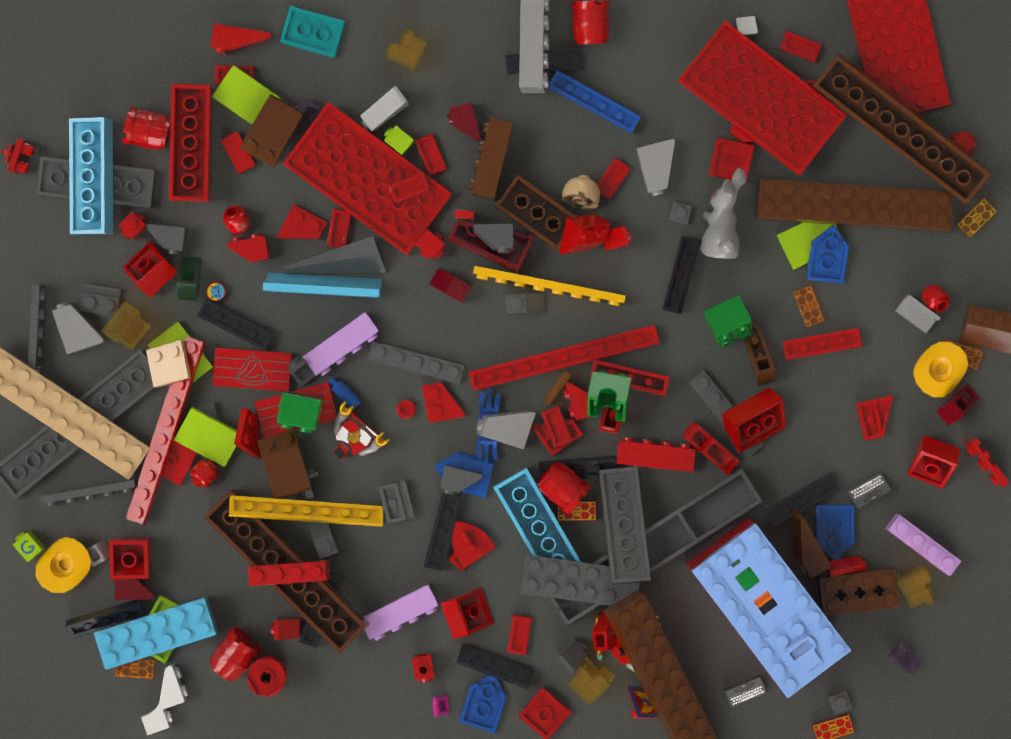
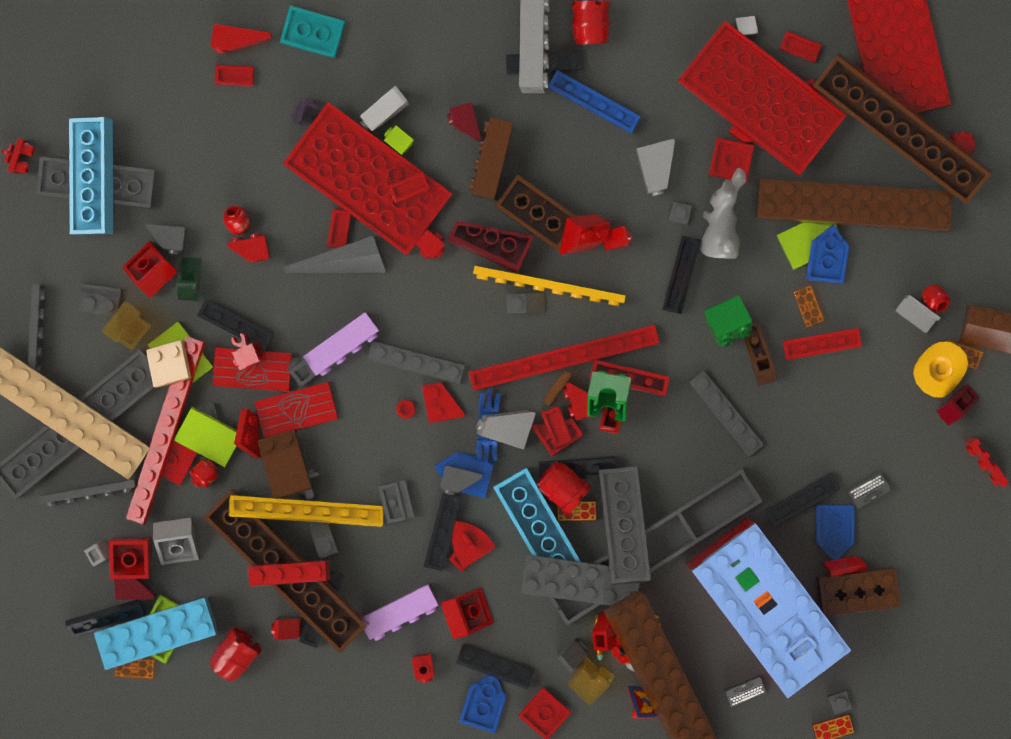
(28, 545): lime brick -> none
(63, 565): yellow hat -> none
(76, 329): light grey slope -> none
(133, 225): red brick -> none
(146, 129): red piece -> none
(171, 694): white arch -> none
(175, 541): none -> light grey slope
(190, 143): red brick -> none
(216, 291): tile -> none
(241, 160): red tile -> none
(242, 94): lime tile -> none
(247, 354): none -> brick
(271, 665): red piece -> none
(272, 131): reddish brown slope -> none
(299, 412): green piece -> none
(301, 225): red wing -> none
(323, 285): medium azure arch -> none
(345, 393): blue cylinder -> none
(355, 434): torso -> none
(407, 51): clear yellow plate -> none
(430, 154): red tile -> none
(440, 705): dark pink slope -> none
(450, 285): dark red slope -> none
(464, 215): red tile -> none
(496, 236): dark grey slope -> none
(519, 634): red tile -> none
(581, 191): tan cylinder -> none
(612, 178): red tile -> none
(655, 456): red brick -> none
(710, 448): red slope -> none
(755, 419): red slope -> none
(808, 553): reddish brown slope -> none
(873, 416): red wing -> none
(905, 659): clear purple bracket -> none
(915, 586): clear yellow plate -> none
(923, 544): lavender brick -> none
(934, 461): red slope -> none
(976, 218): clear orange tile -> none

